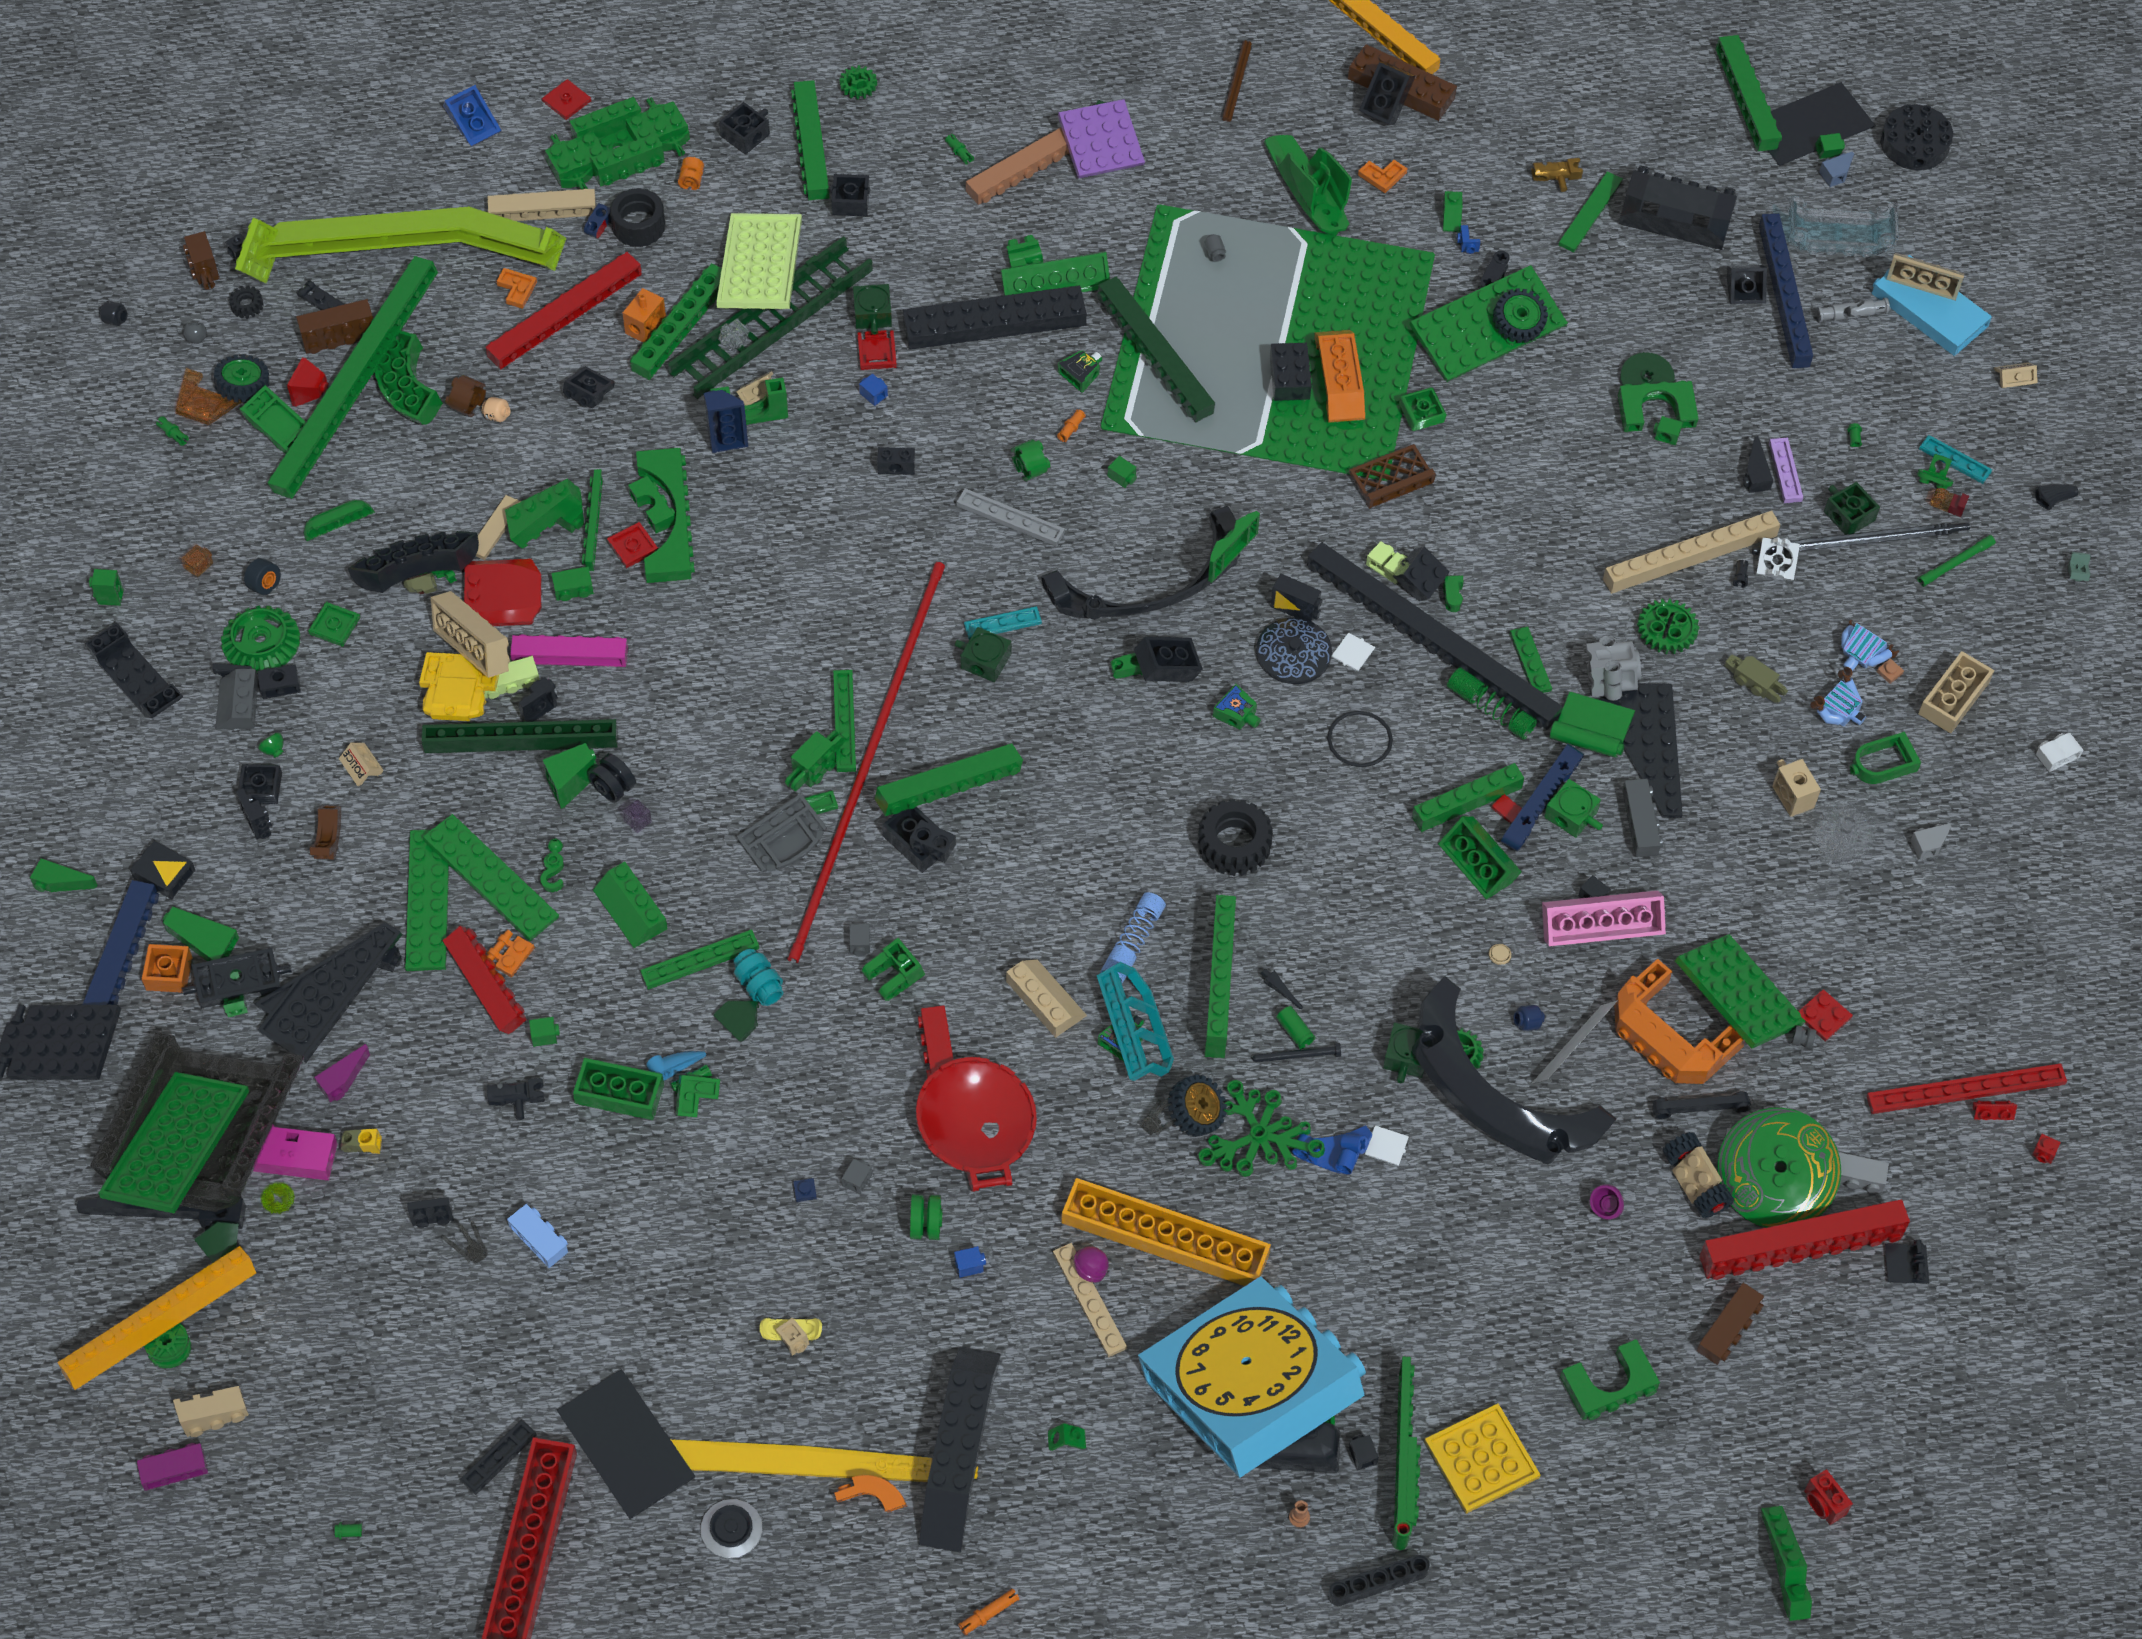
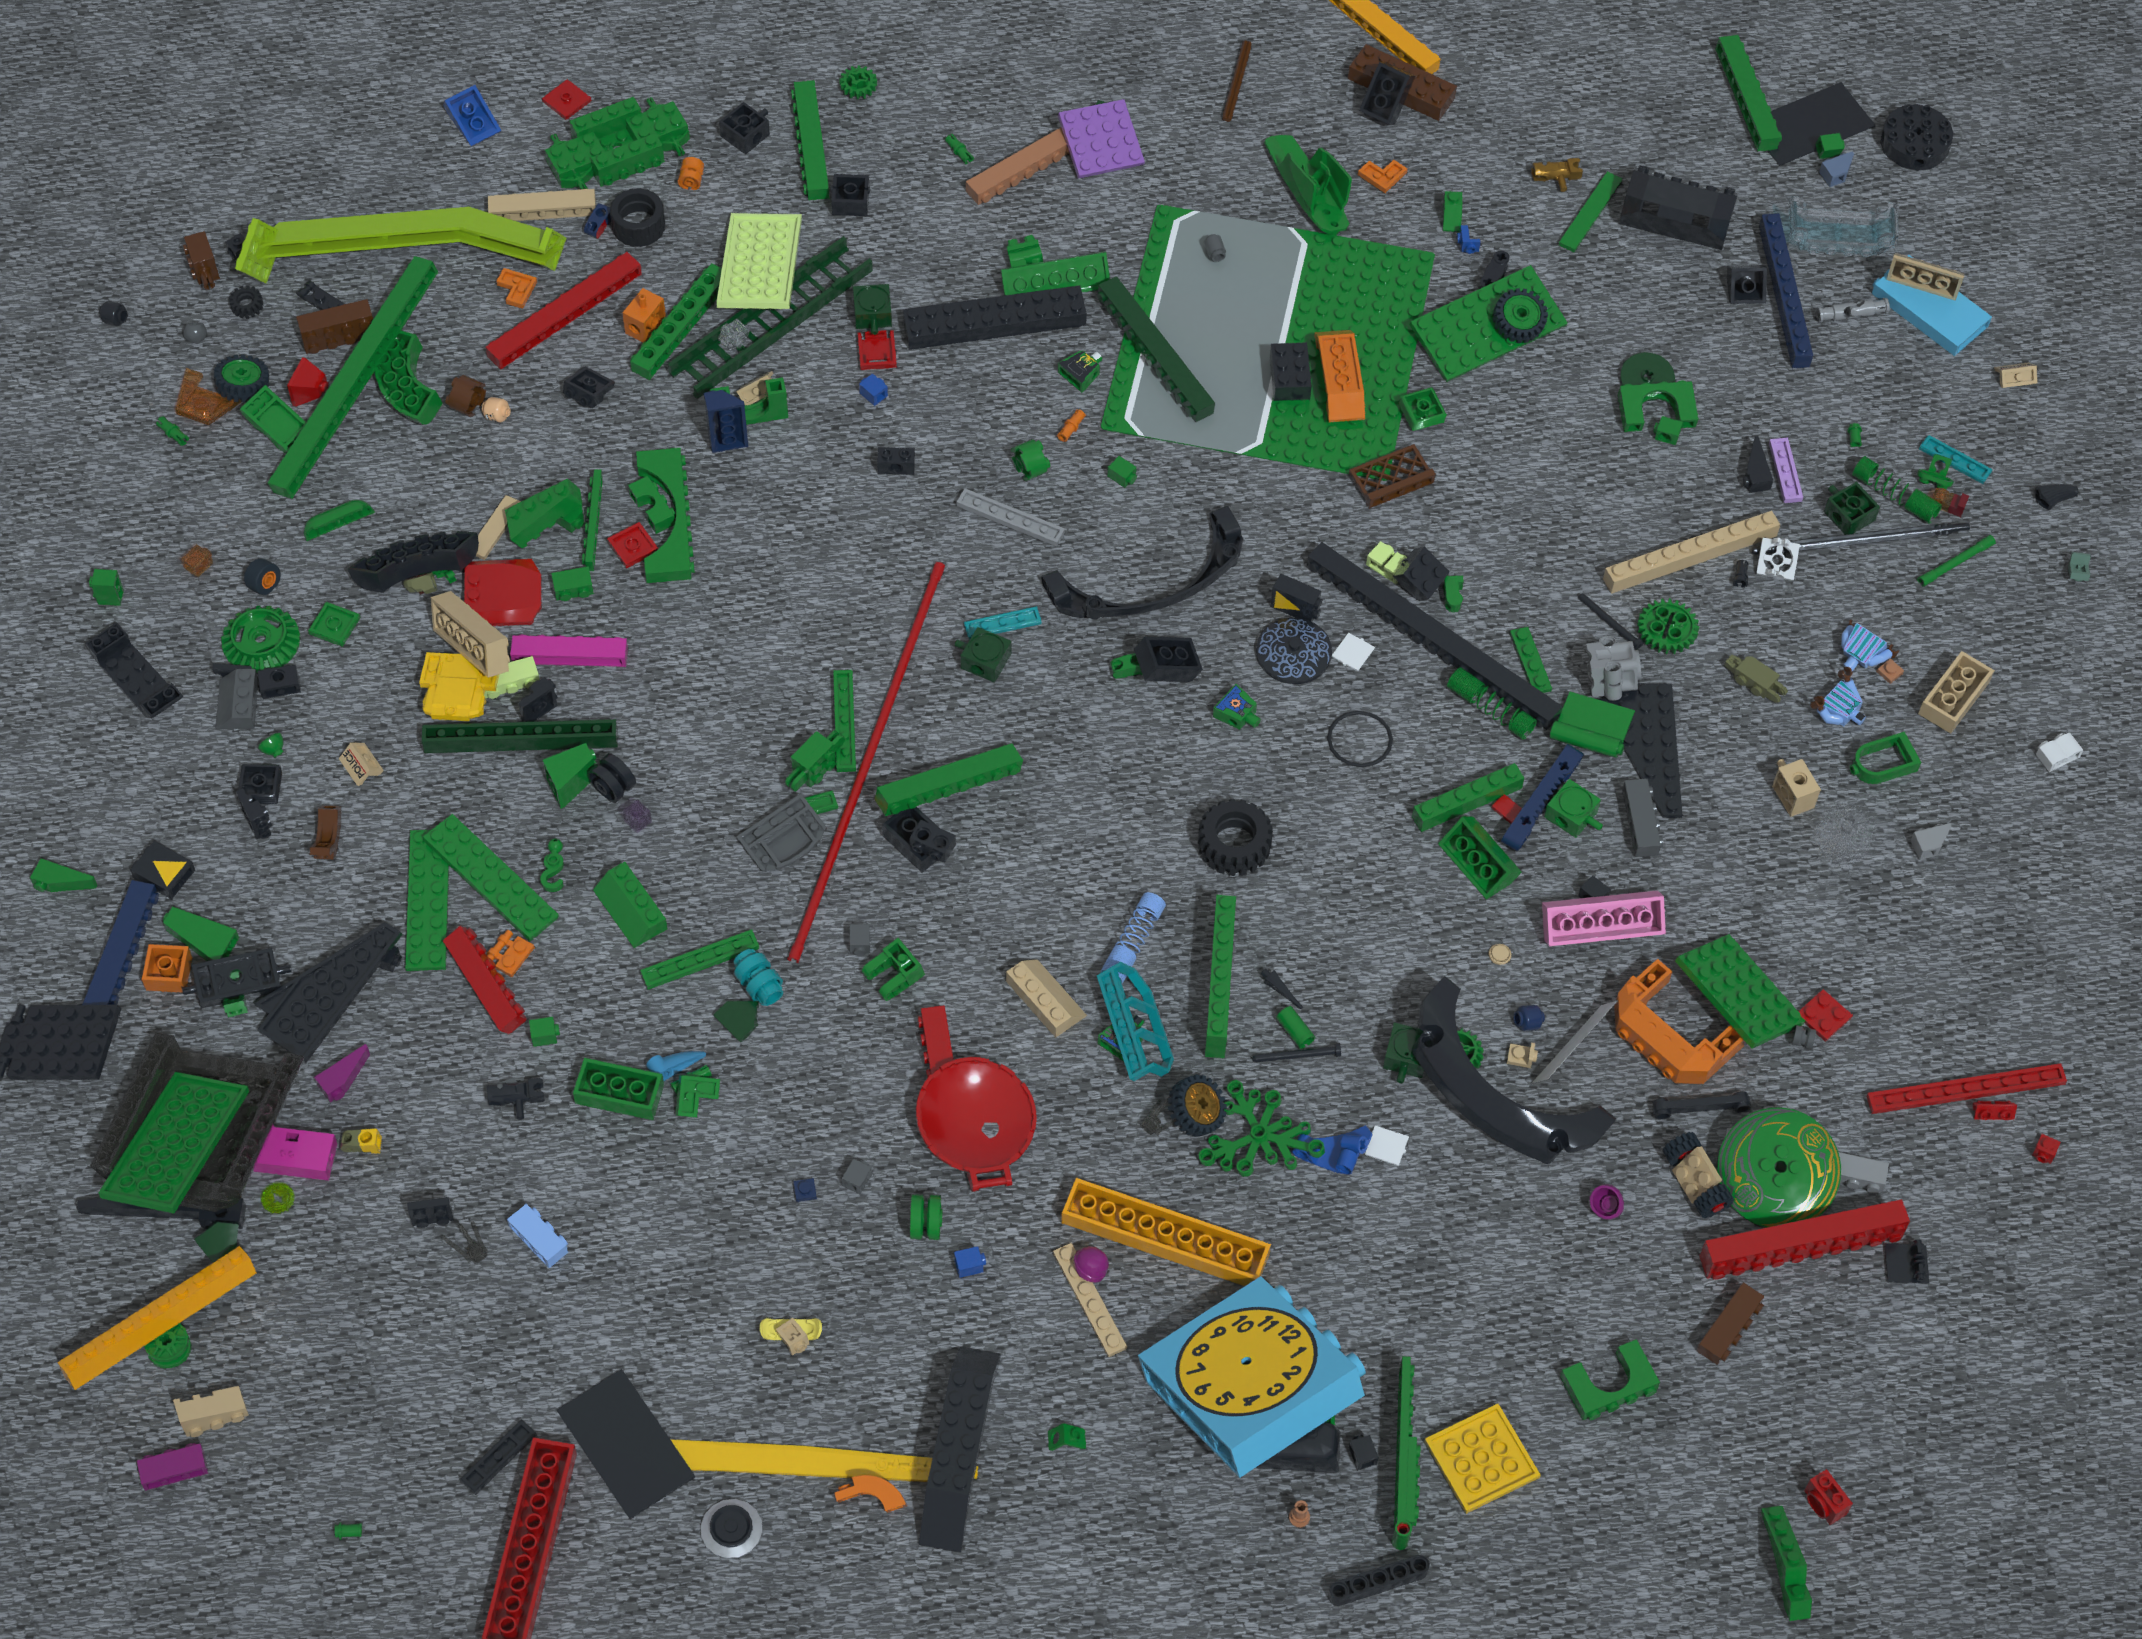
(989, 1611): orange pin -> none
(1233, 543): green slope -> none
(1522, 1055): none -> tan bracket
(1637, 643): none -> black bar
(1918, 503): none -> green piece

